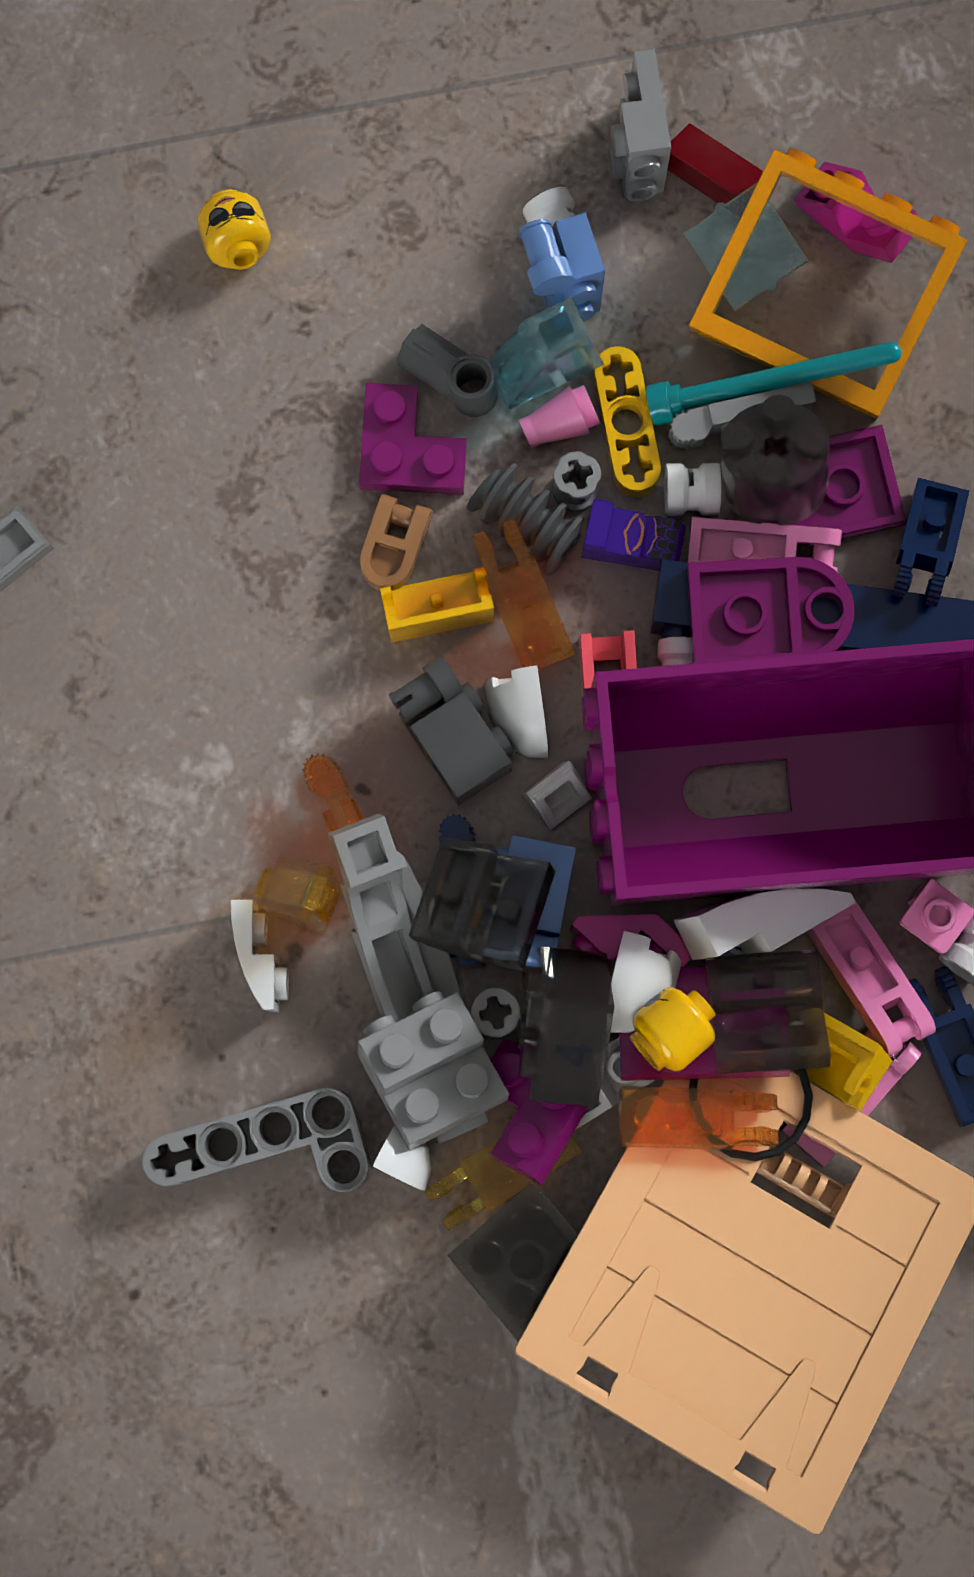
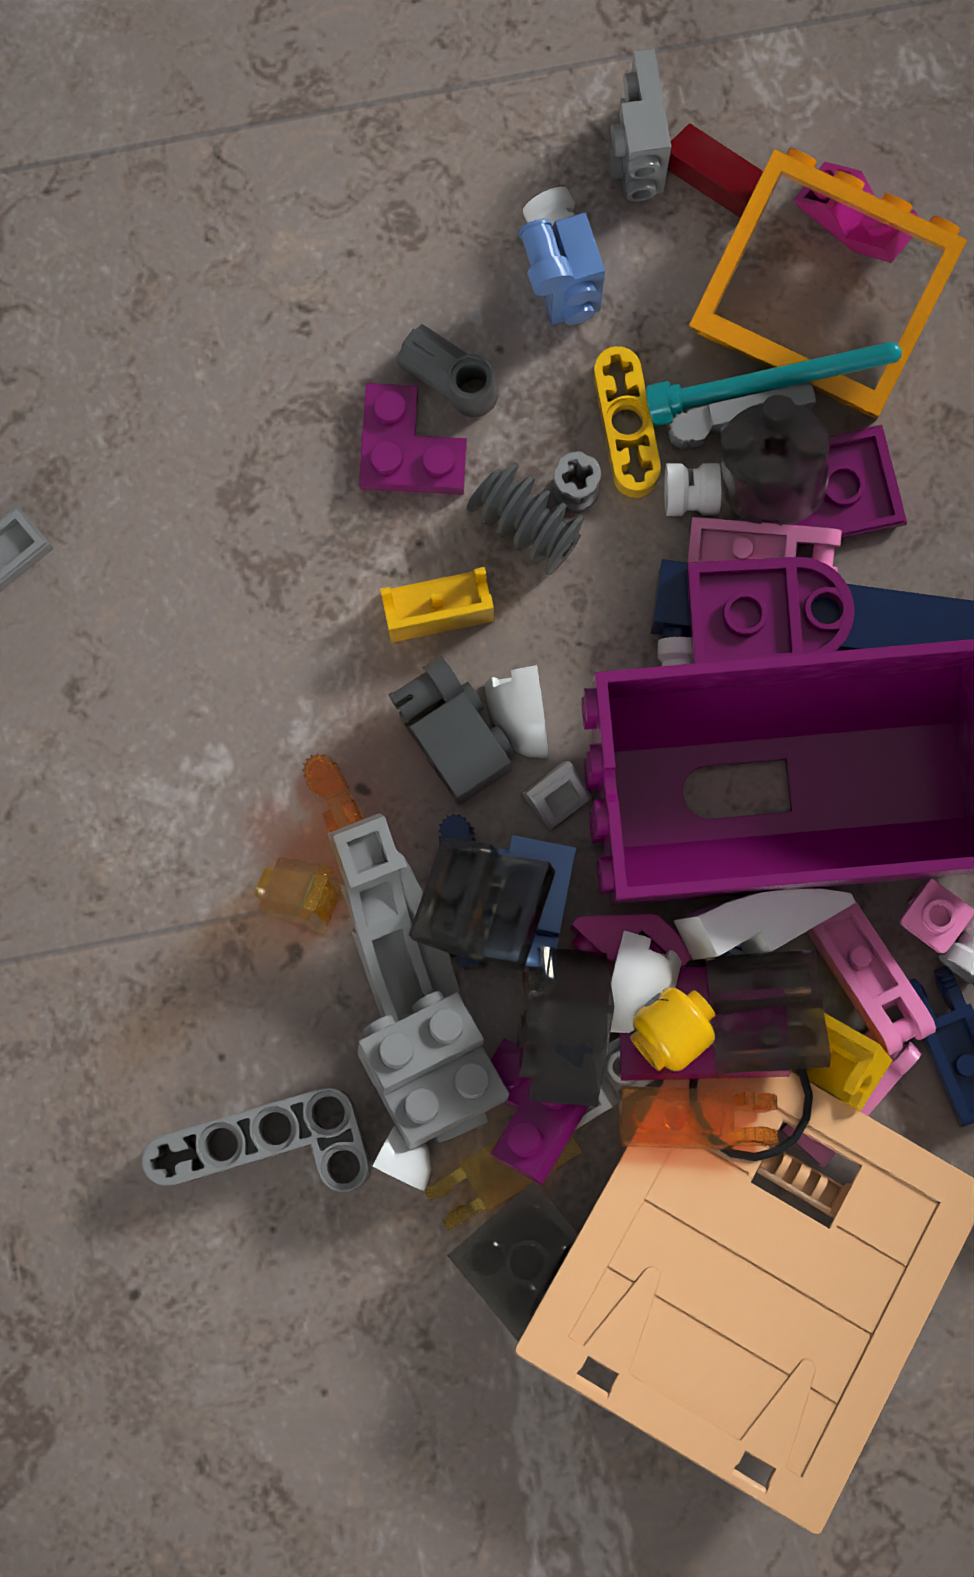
(233, 229): yellow head -> none
(262, 971): white slope -> none
(389, 559): medium nougat plate -> none
(505, 999): light grey bush -> none
(524, 601): clear orange hinge -> none
(545, 354): clear light blue slope -> none
(560, 418): bright pink cone -> none
(605, 649): coral window -> none
(631, 537): dark purple leg -> none
(766, 258): clear light blue piece -> none
(930, 536): dark blue hinge -> none

